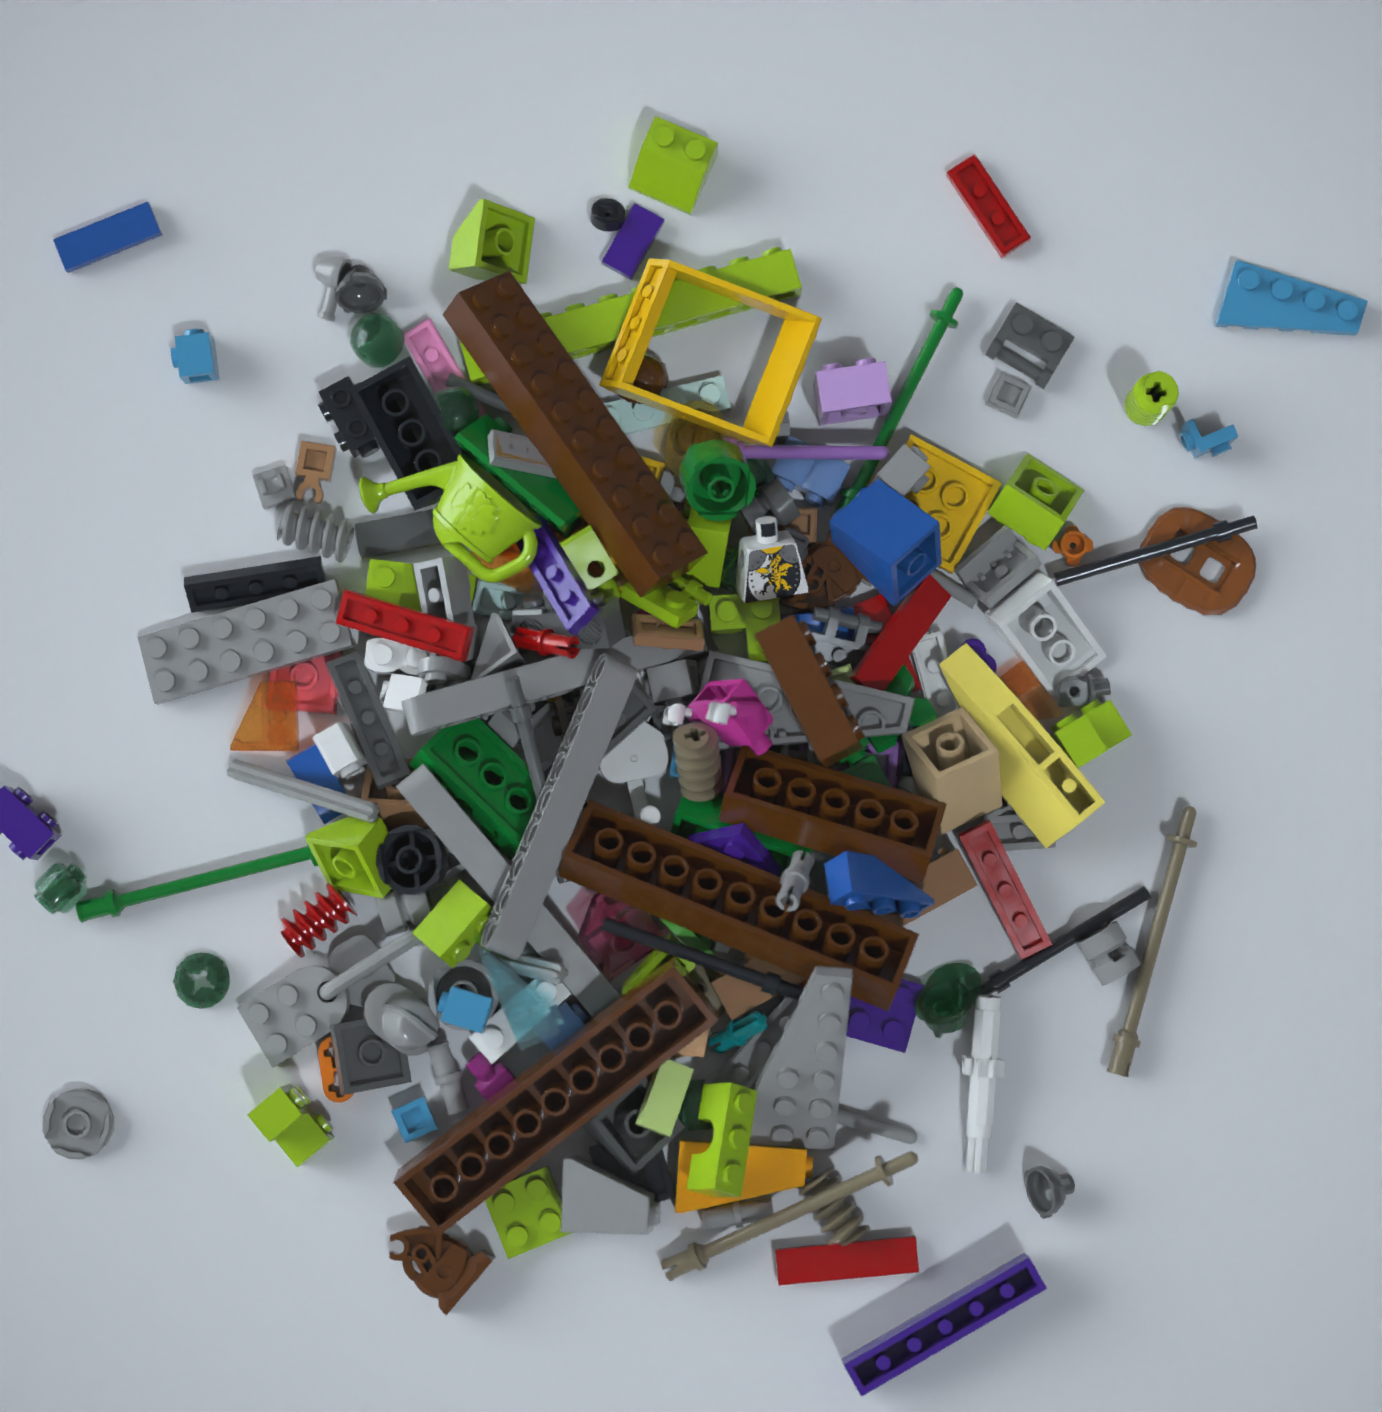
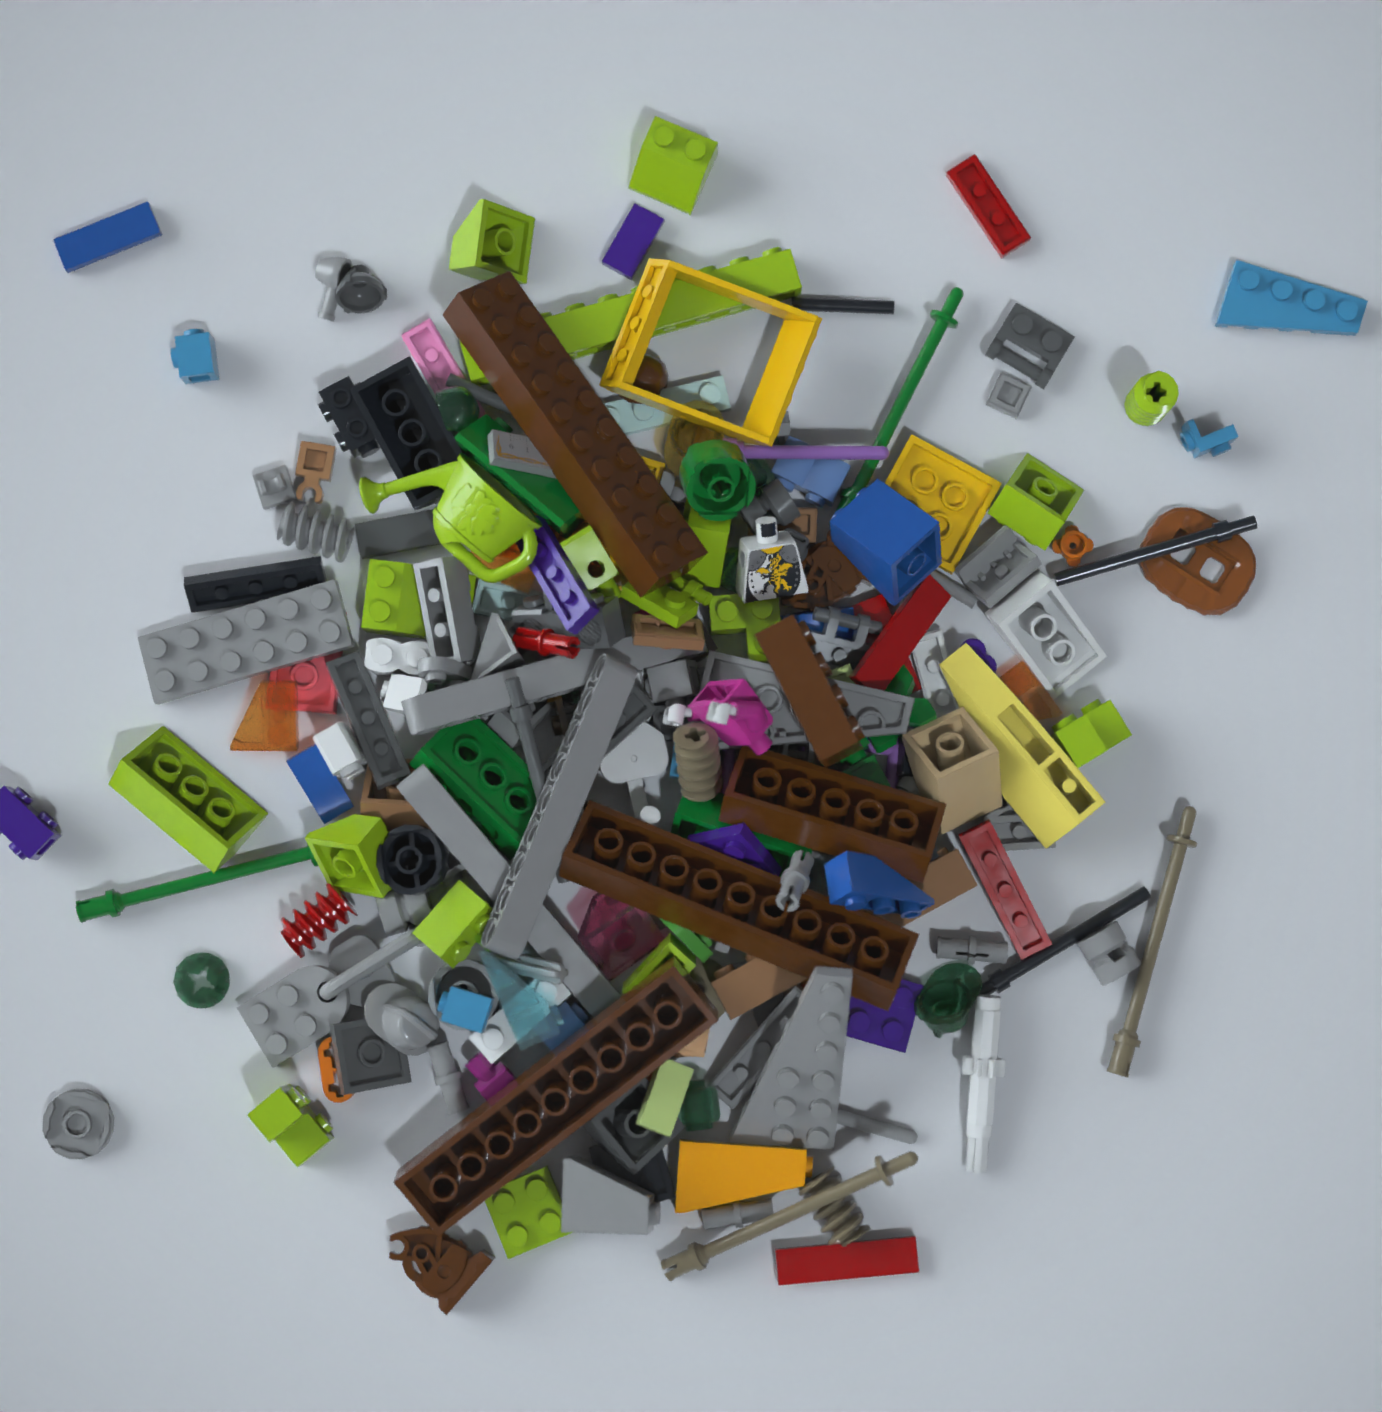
(60, 888): clear green head -> none
(187, 798): none -> lime slope
(303, 790): light grey axle -> none
(377, 340): clear green hair -> none
(405, 625): red tile -> none
(414, 1119): dark azure plate -> none
(607, 214): black tile -> none
(723, 1165): lime arch -> none
(738, 1032): teal axle -> none
(769, 982): black bar -> none
(843, 305): none -> black bar
(852, 392): lavender brick -> none
(905, 471): light grey brick -> none
(943, 1324): dark purple brick -> none
(972, 950): none -> light grey pin
(1047, 1189): dark grey piece -> none
(1087, 690): dark grey piece -> none

